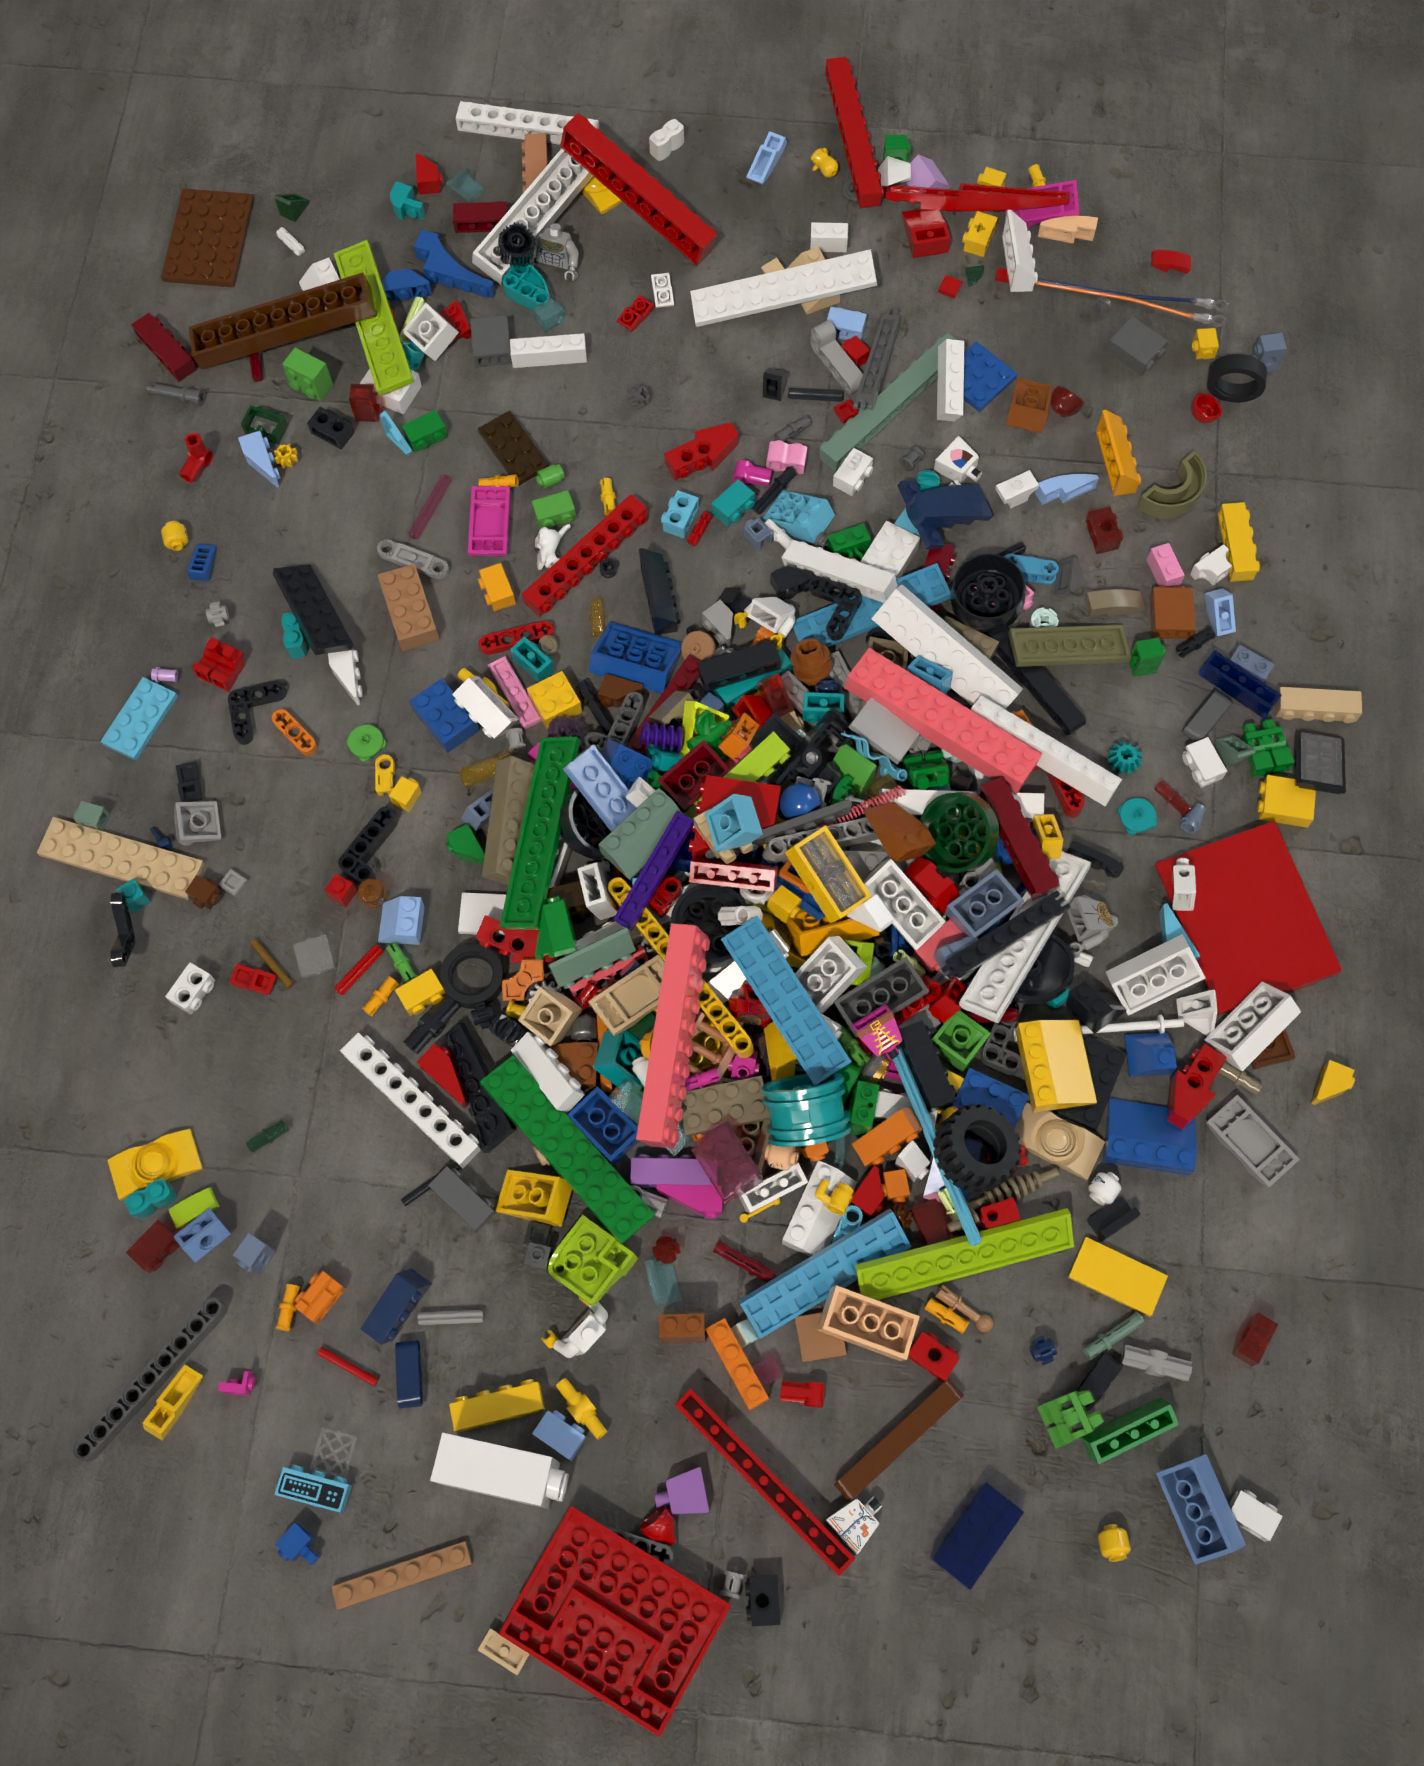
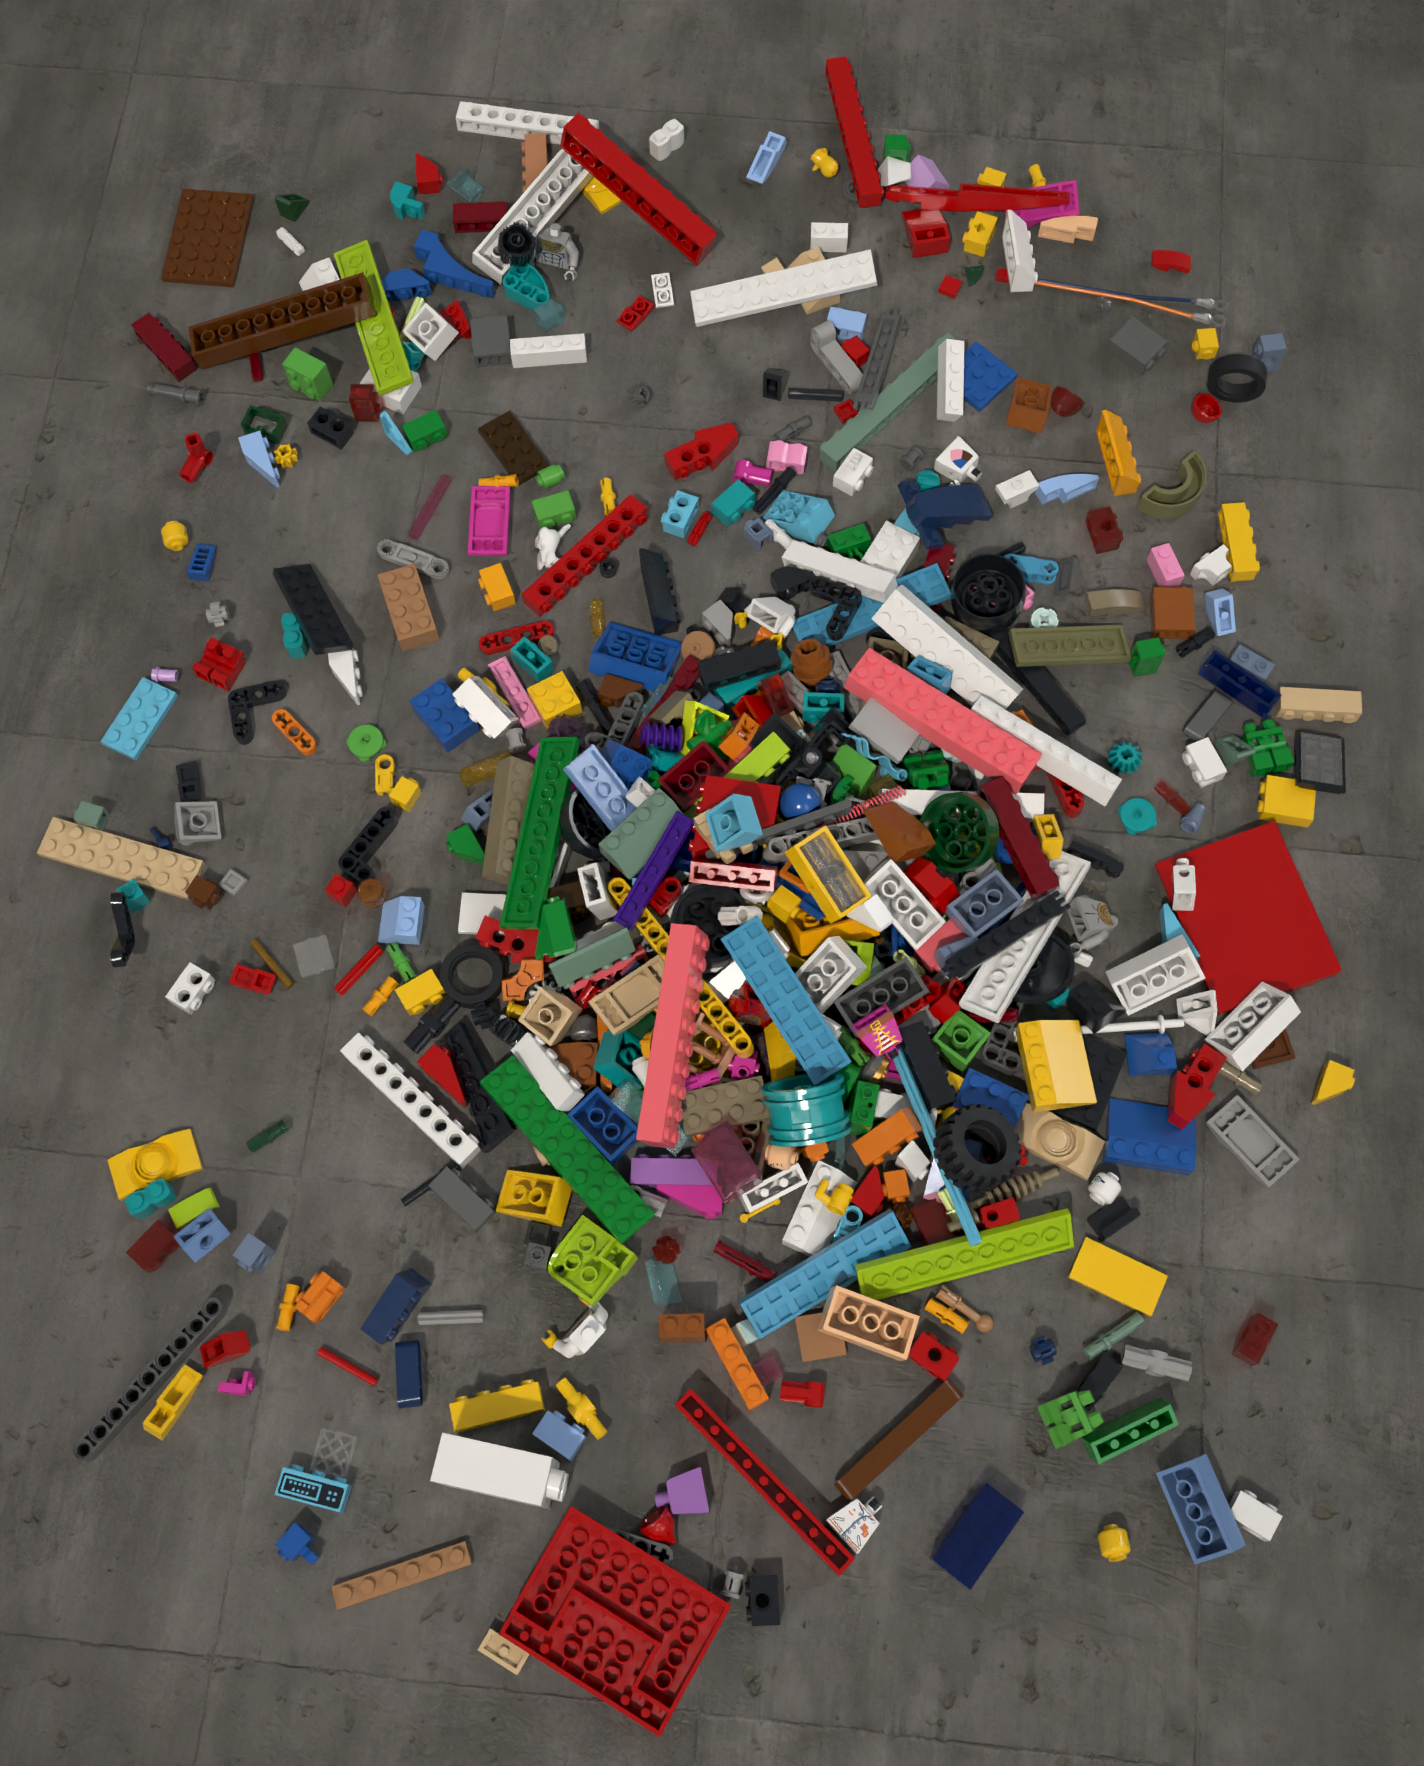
(225, 1348): none -> red slope
(655, 697): none -> clear light blue piece

